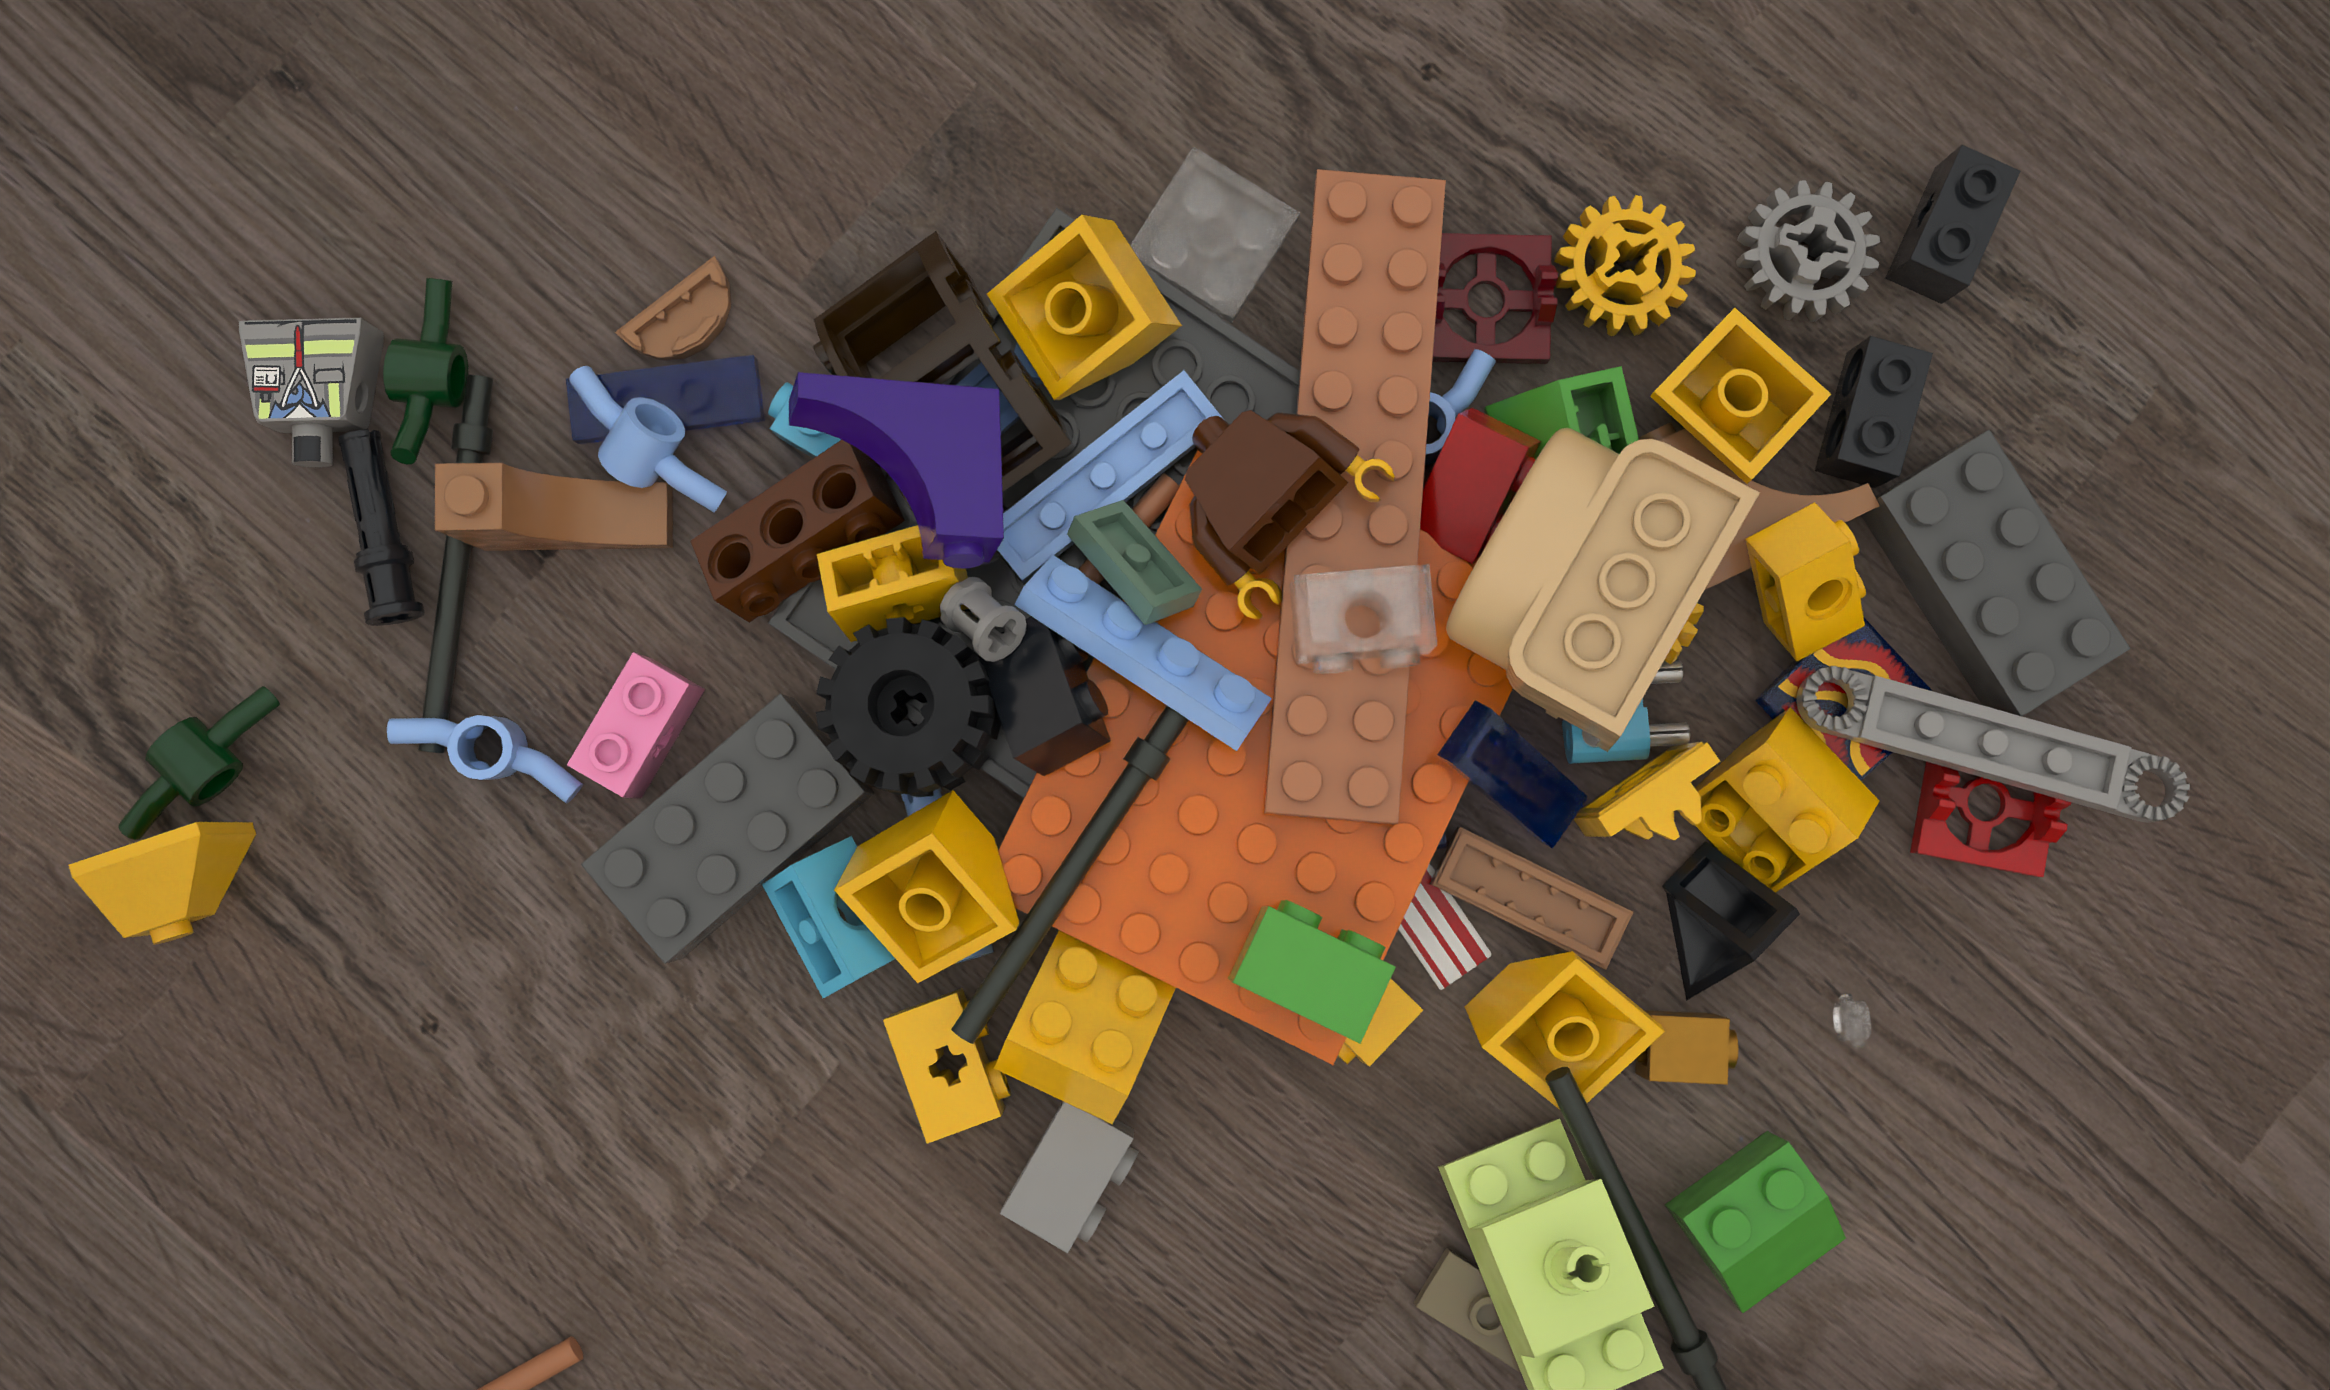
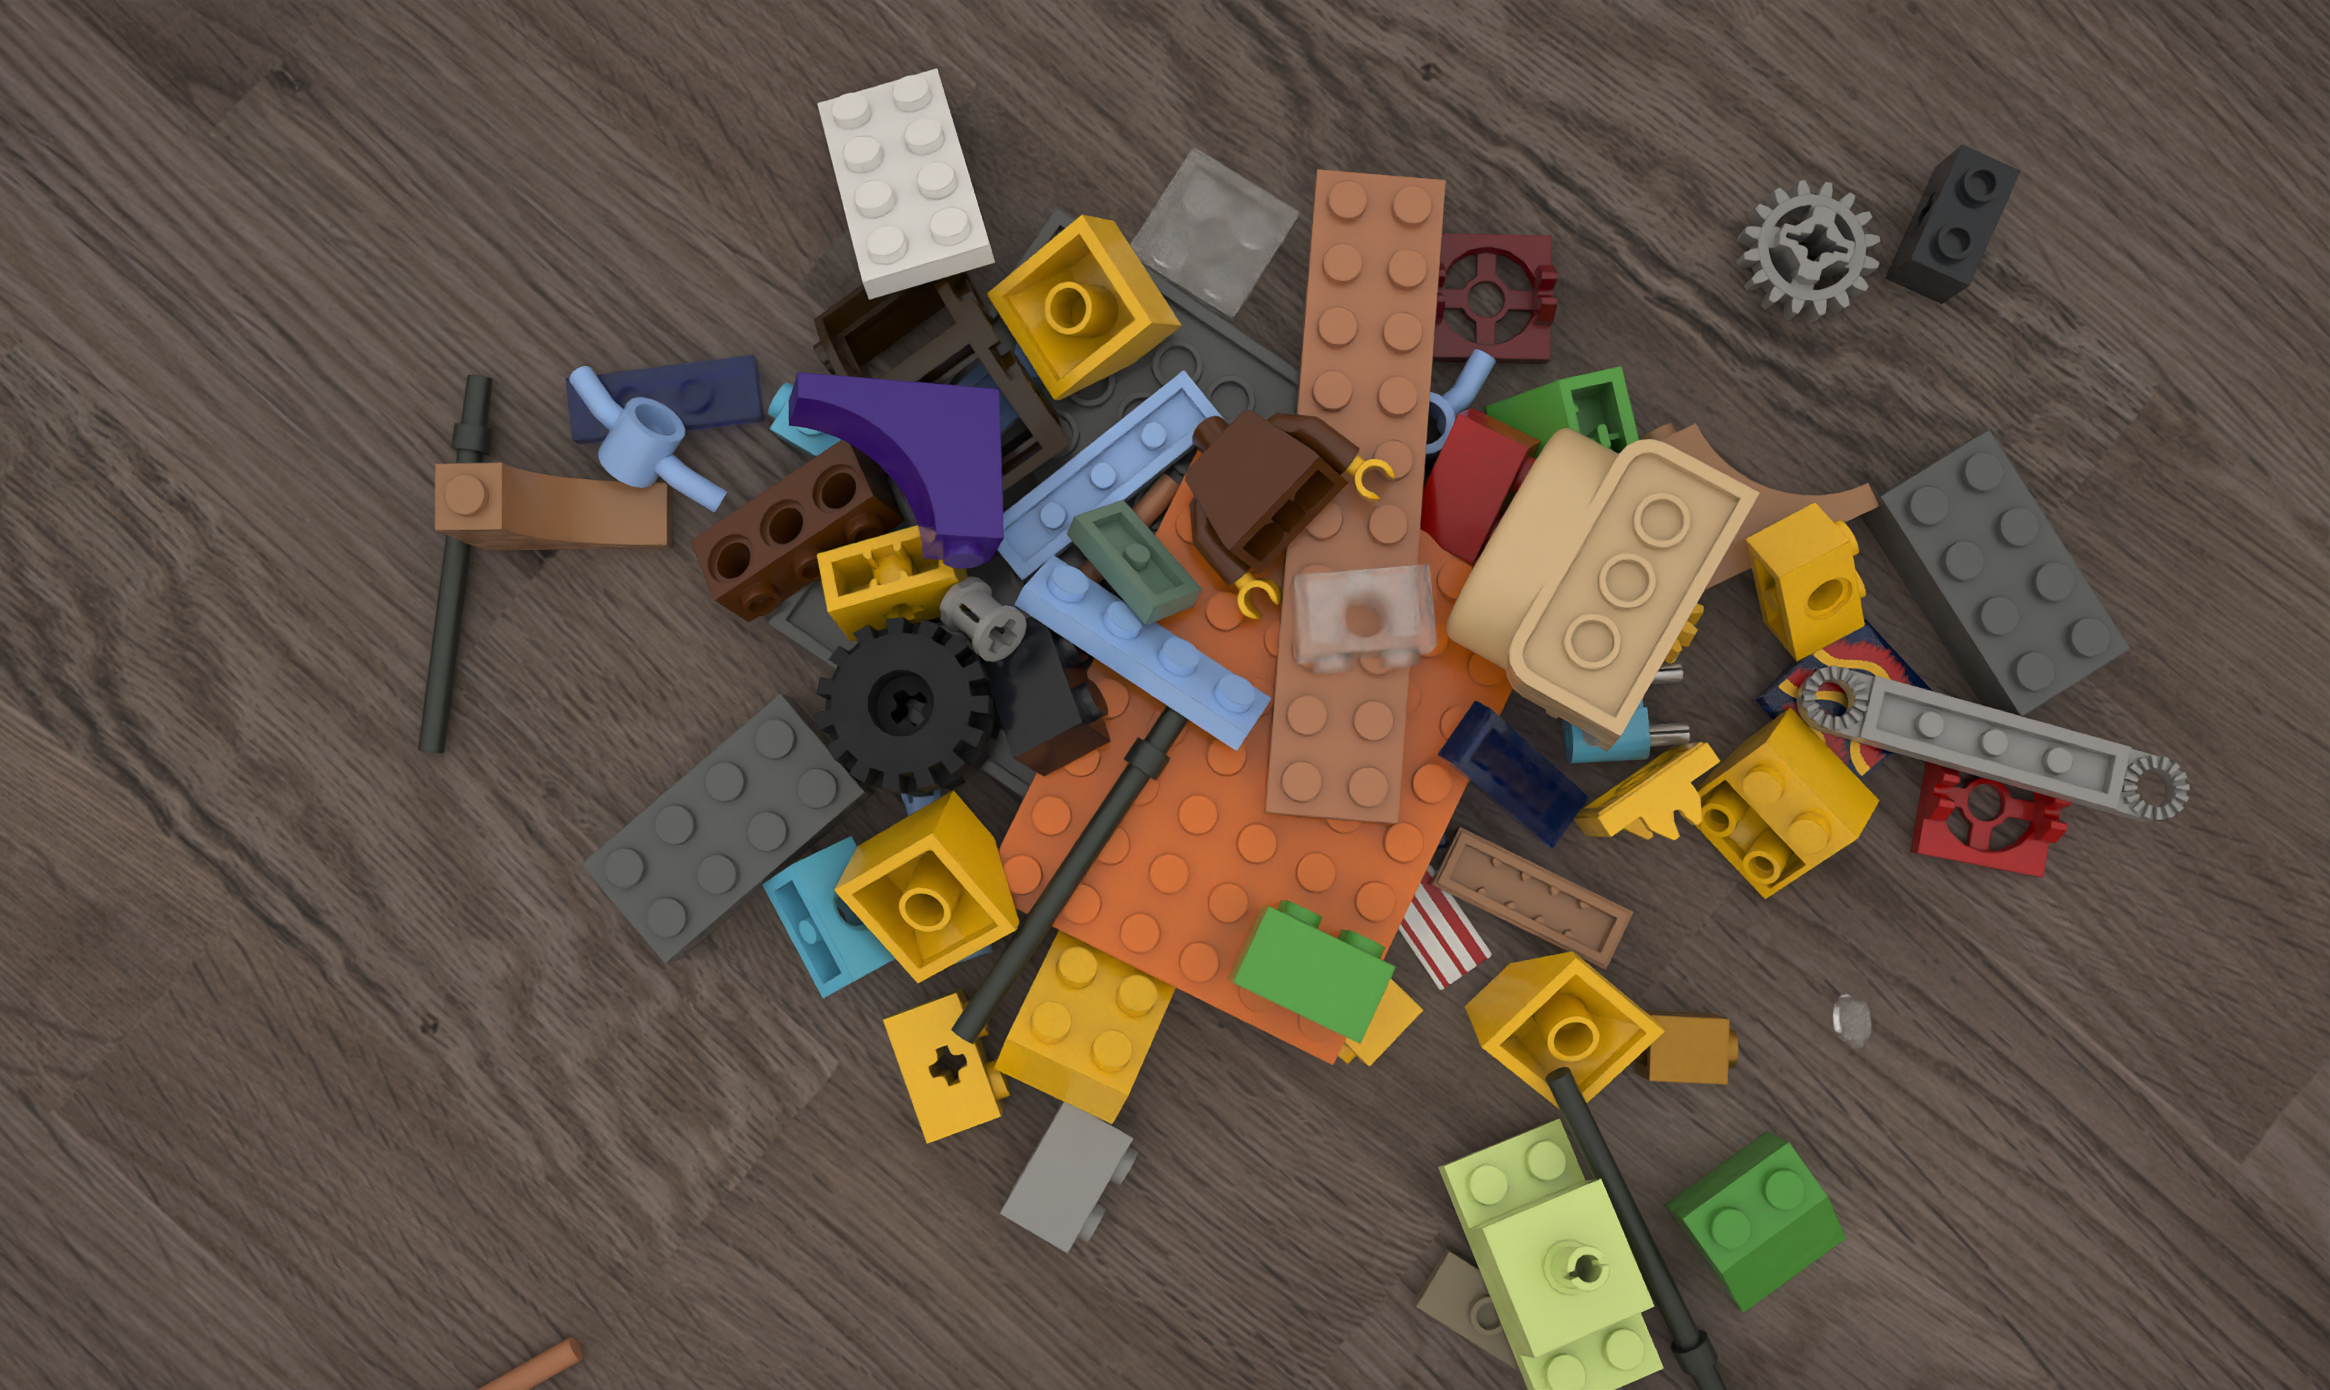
(165, 879): yellow slope -> none
(195, 761): dark green piece -> none
(312, 379): torso -> none
(382, 555): black pin -> none
(425, 372): dark green piece -> none
(460, 747): light blue piece -> none
(636, 727): bright pink brick -> none
(684, 317): medium nougat tile -> none
(904, 184): none -> white plate
(1635, 287): yellow gear -> none
(1721, 918): black slope -> none
(1740, 395): yellow slope -> none
(1873, 412): black brick -> none

